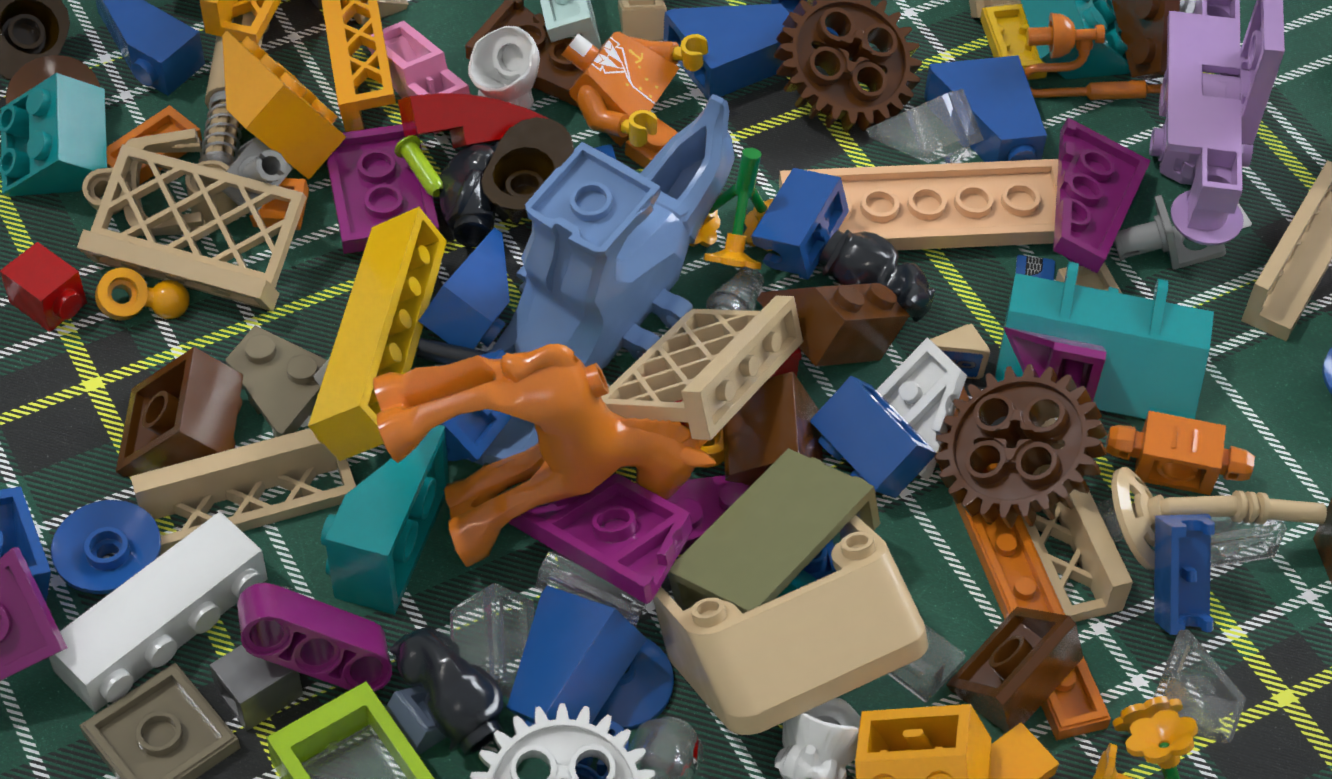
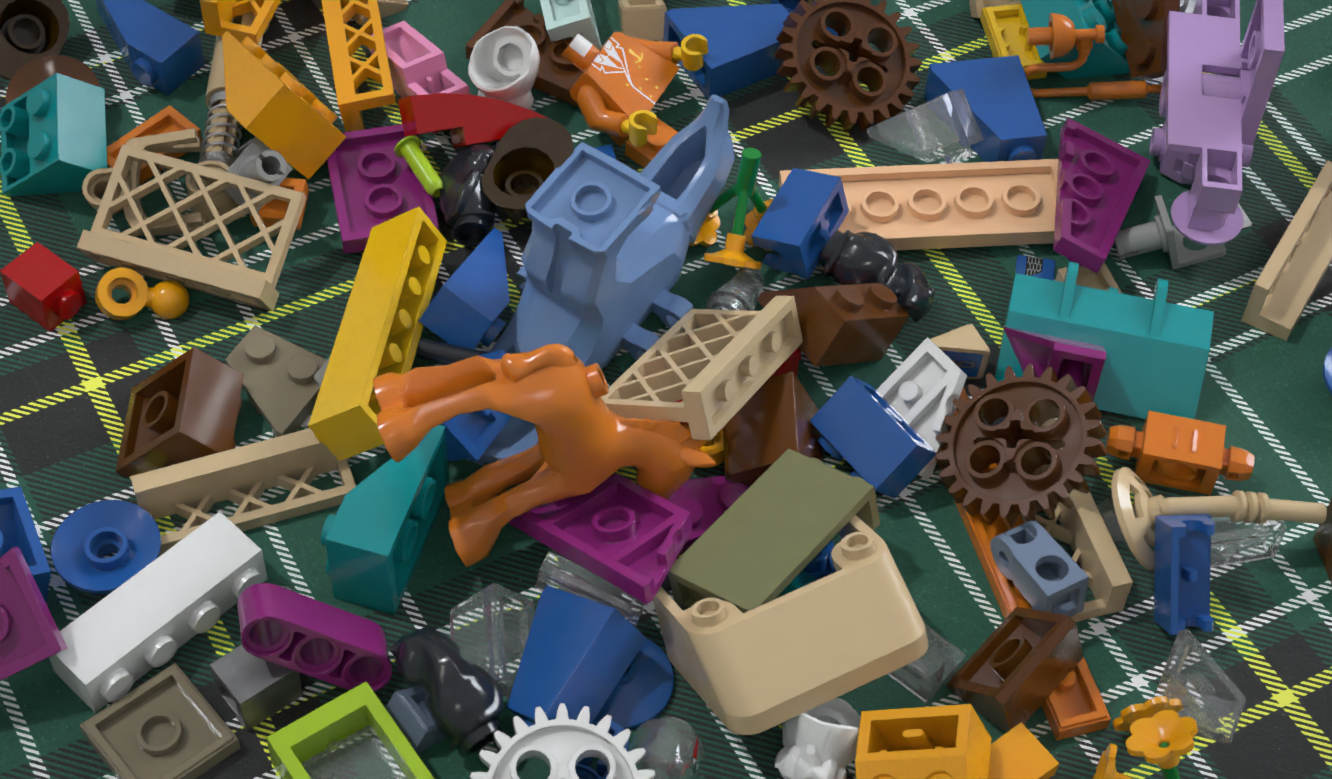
(1040, 569): none -> sand blue leg

